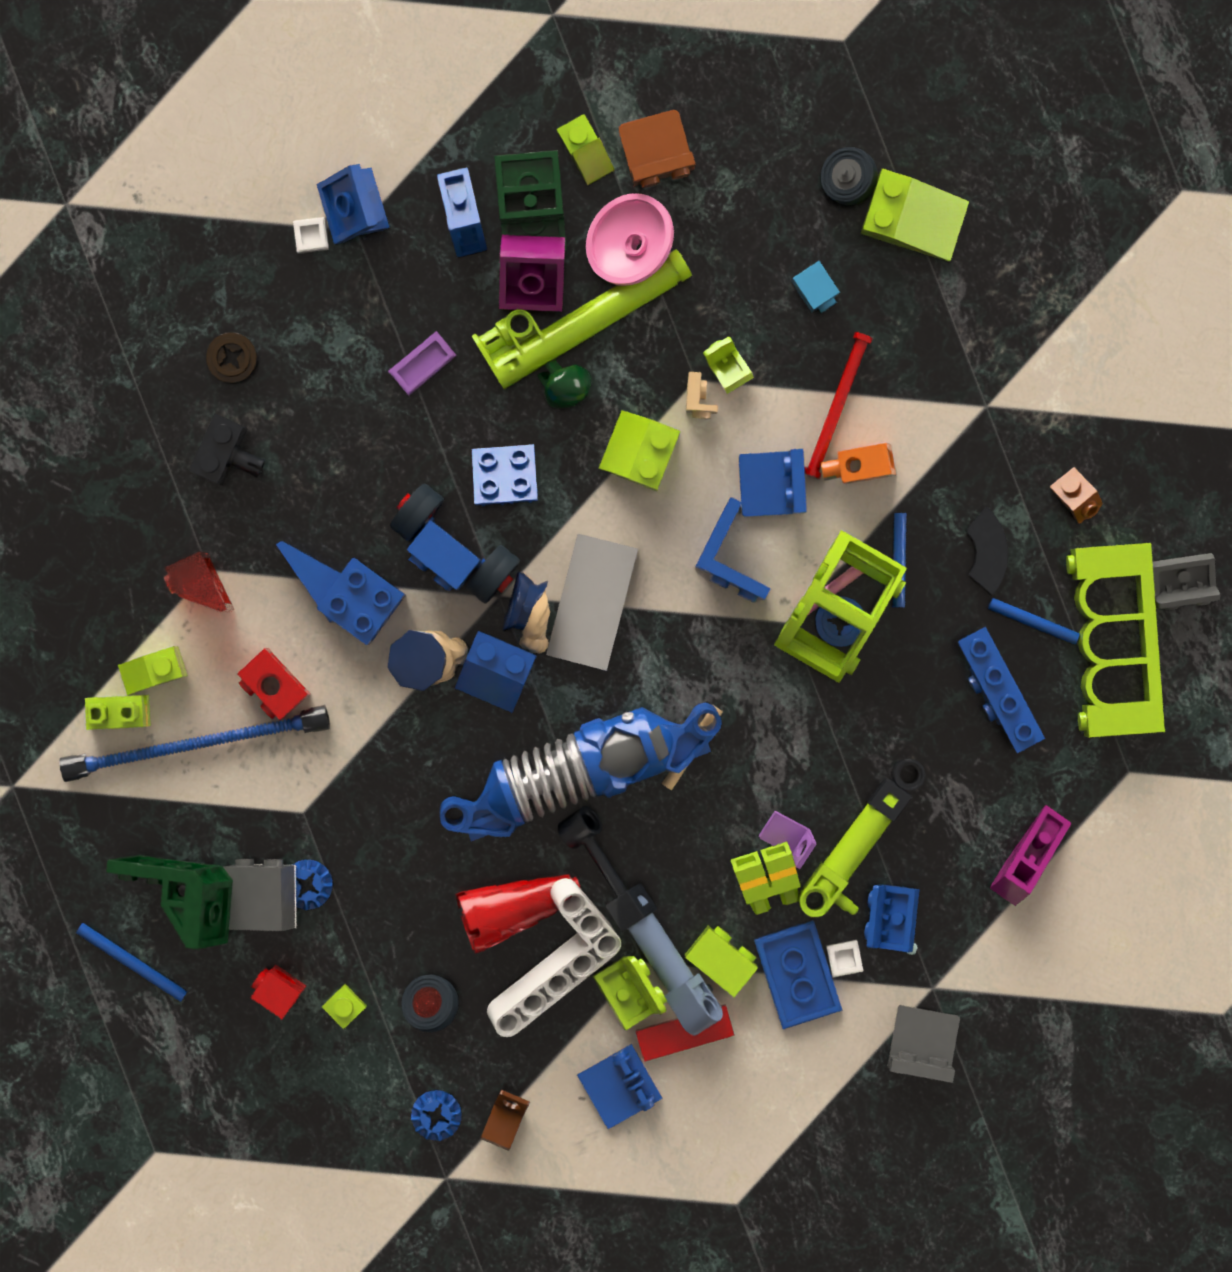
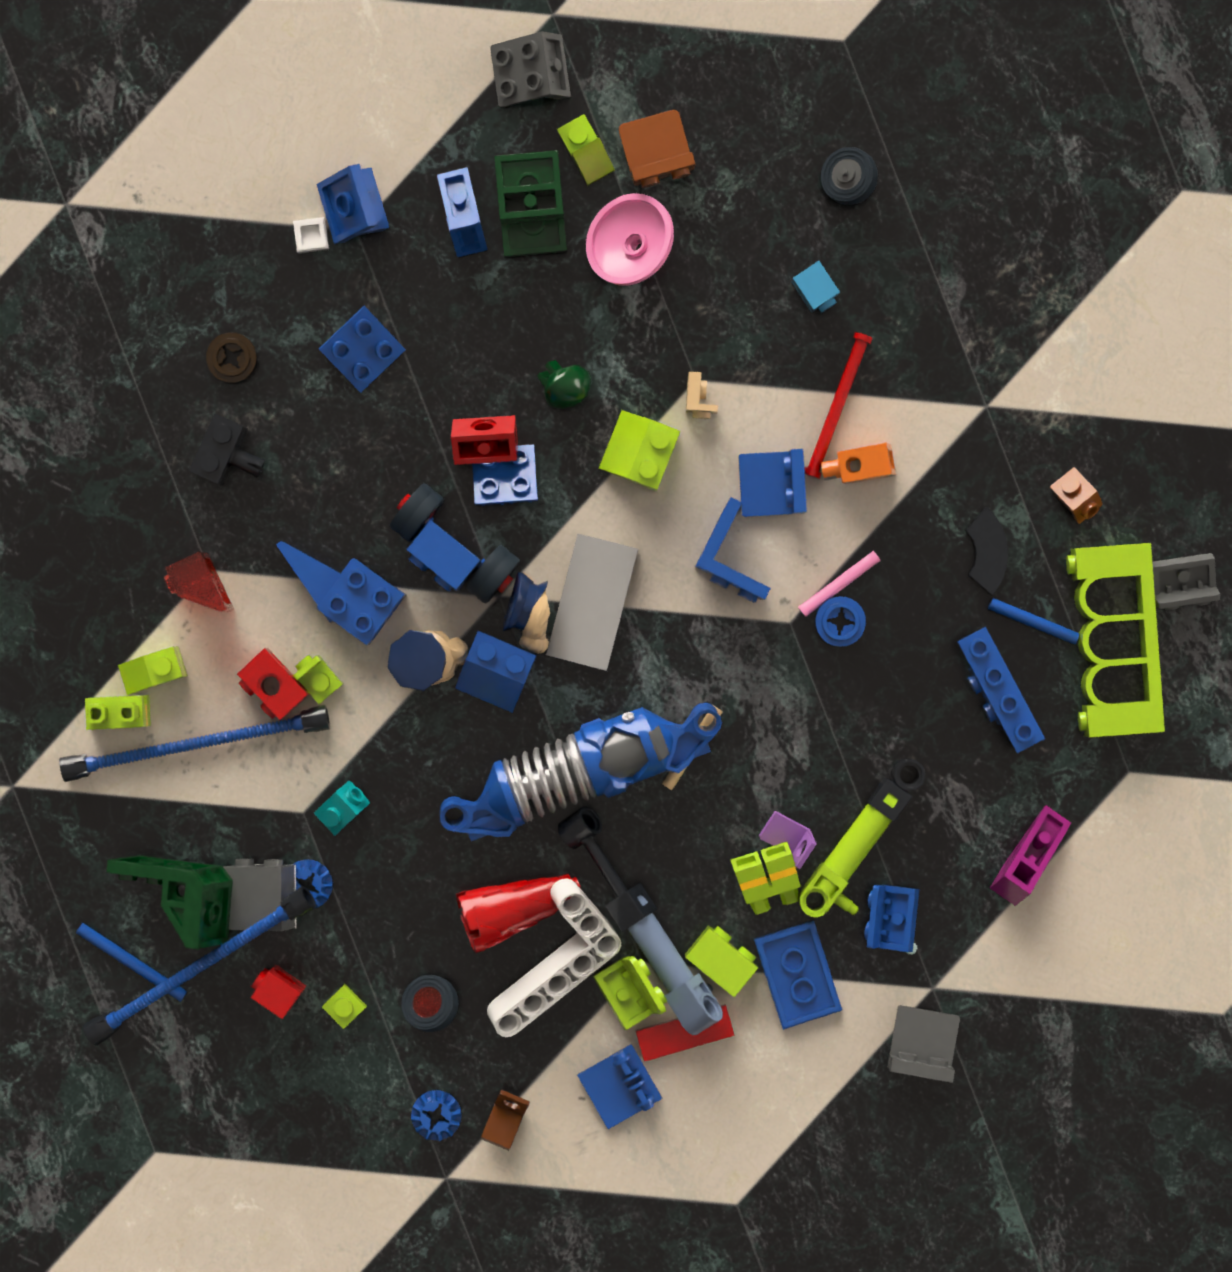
(295, 905): none -> blue hose
(317, 678): none -> lime bracket
(342, 807): none -> teal bracket
(362, 349): none -> blue hinge
(422, 363): medium lavender tile -> none
(484, 440): none -> red brick
(520, 354): lime piece -> none
(530, 68): none -> dark grey bracket
(531, 273): magenta brick -> none
(727, 364): lime bracket -> none
(814, 650): lime window -> none
(844, 958): white tile -> none
(899, 552): blue bar -> none
(914, 215): lime slope -> none

